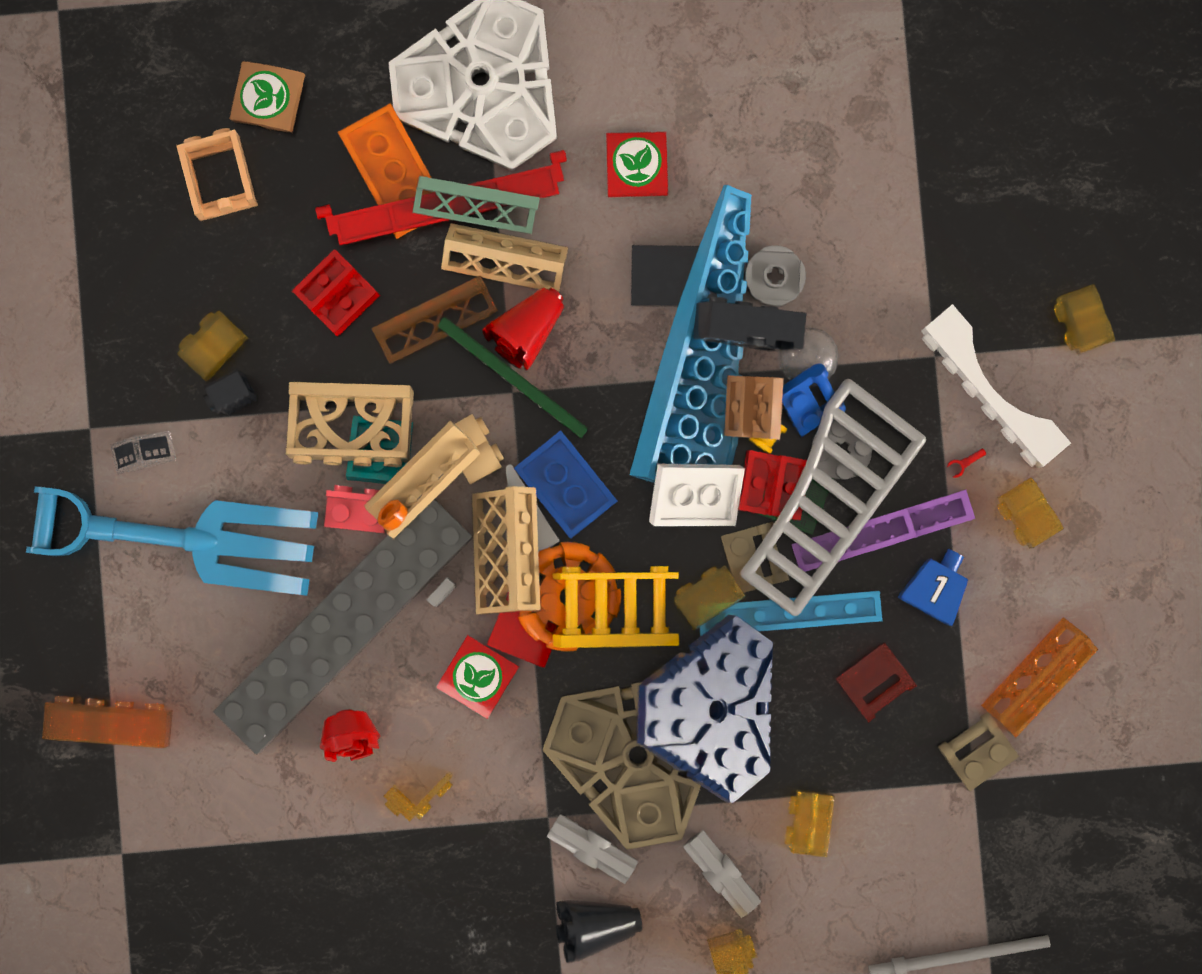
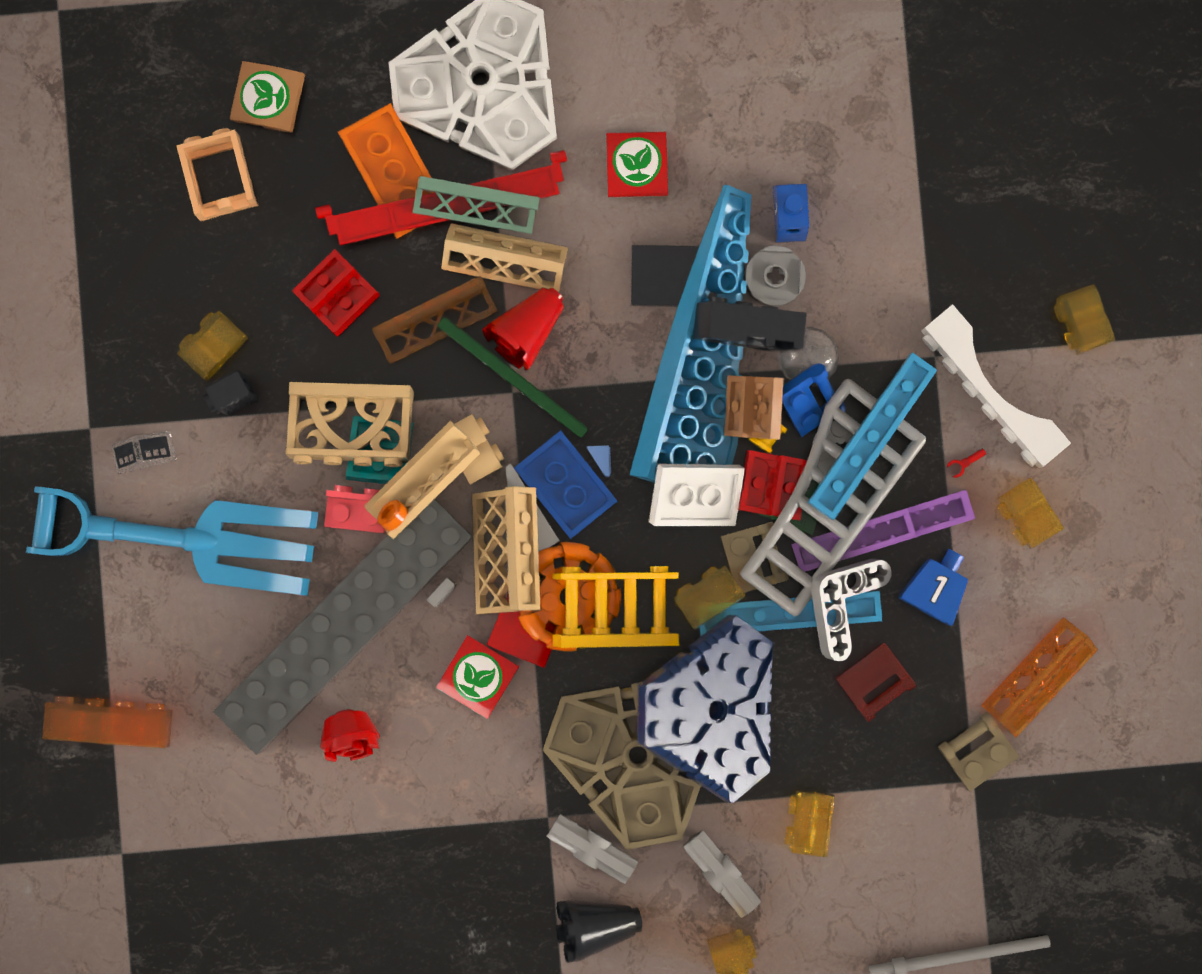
(400, 804): clear yellow bracket -> none
(602, 458): none -> medium blue slope
(791, 212): none -> blue torso
(837, 592): none -> light grey beam
(872, 436): none -> dark azure plate

